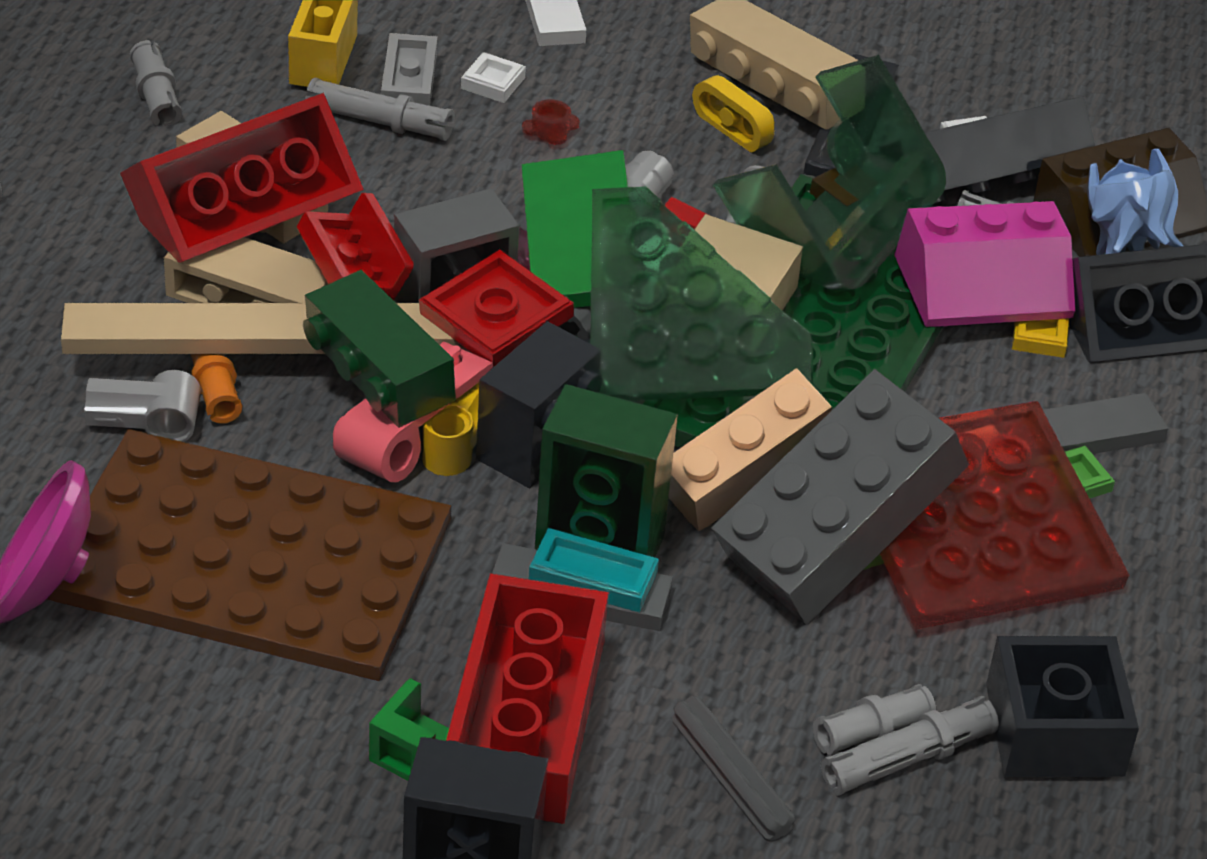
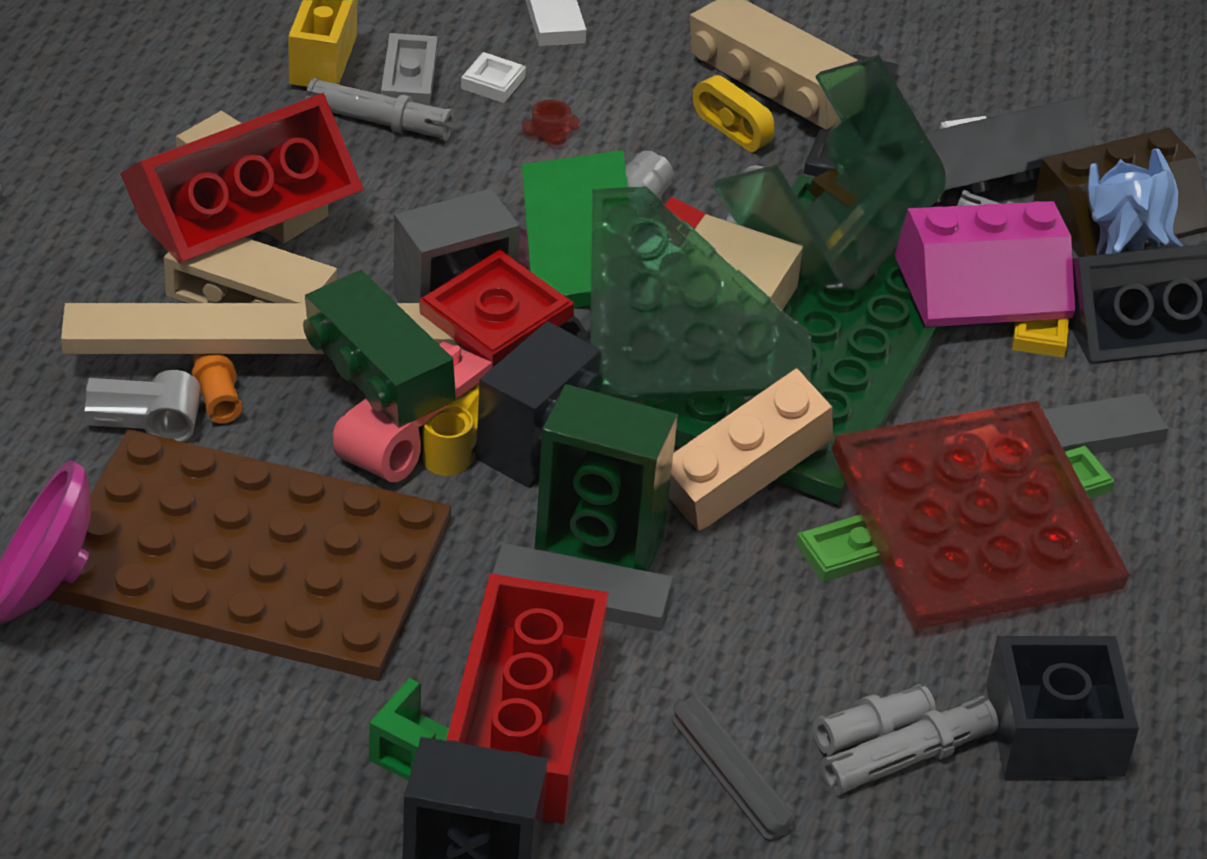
(155, 83): light grey pin -> none
(357, 242): red bracket -> none
(595, 566): teal tile -> none
(841, 496): dark grey brick -> none

